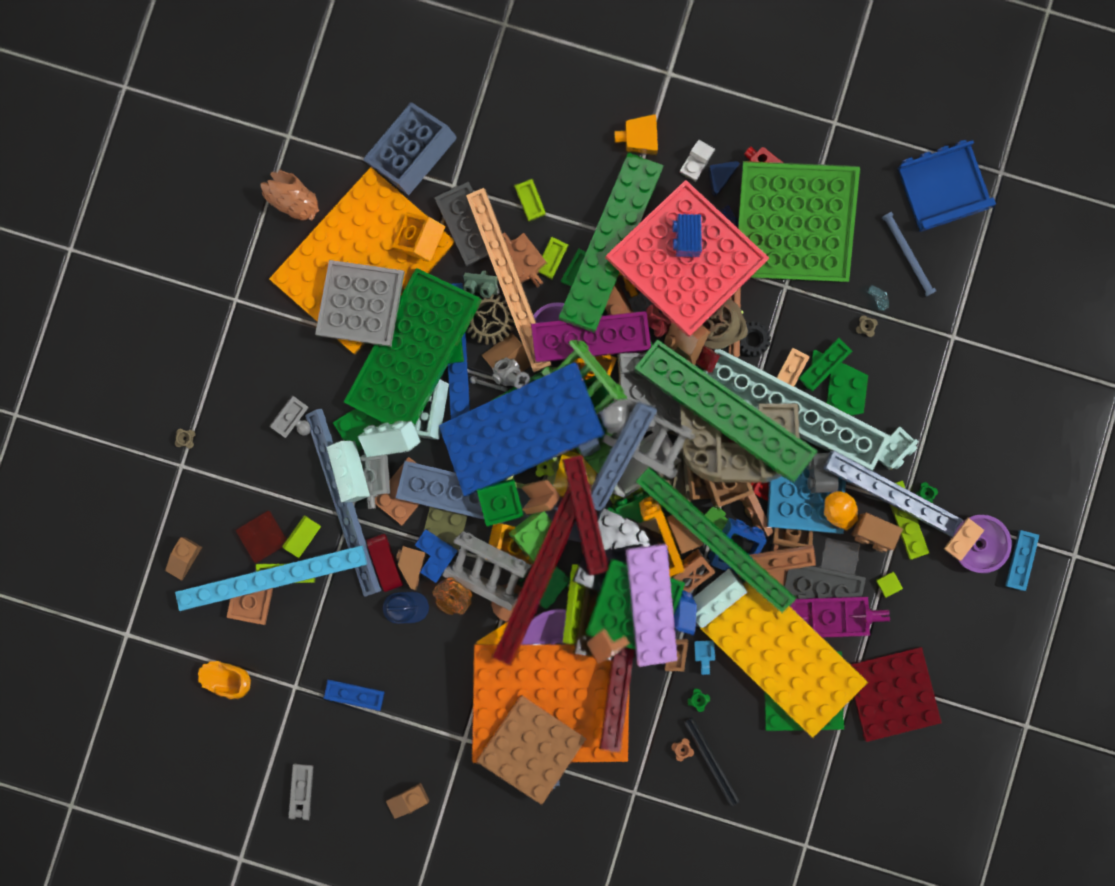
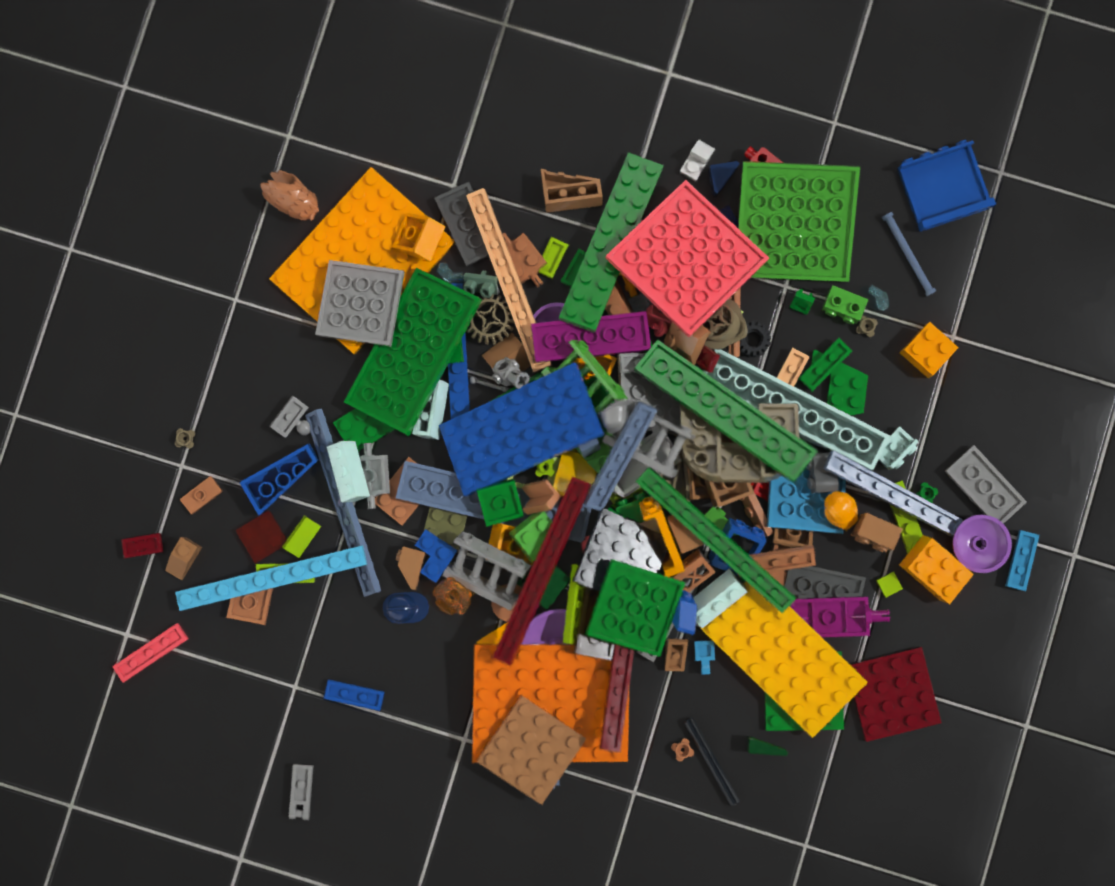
(142, 545): none -> dark red plate
(150, 652): none -> coral tile
(201, 495): none -> nougat plate
(224, 679): light orange hair -> none
(273, 481): none -> blue wedge
(384, 562): dark red beam -> none
(389, 438): light aqua brick -> none
(408, 801): medium nougat slope -> none
(410, 148): sand blue slope -> none
(449, 276): none -> clear light blue arm
(530, 200): lime tile -> none
(570, 192): none -> medium nougat wedge
(585, 514): dark red tile -> none
(603, 648): nougat panel -> none
(639, 135): light orange torso -> none
(651, 604): lavender plate -> none
(688, 235): blue brick -> none
(699, 705): green plate -> none
(757, 746): none -> dark green slope
(802, 302): none -> green tile
(840, 556): clear piece -> none
(844, 305): none -> bright green brick
(929, 350): none -> light orange brick
(936, 569): none -> light orange brick
(964, 539): light nougat plate -> none
(985, 485): none -> light grey plate

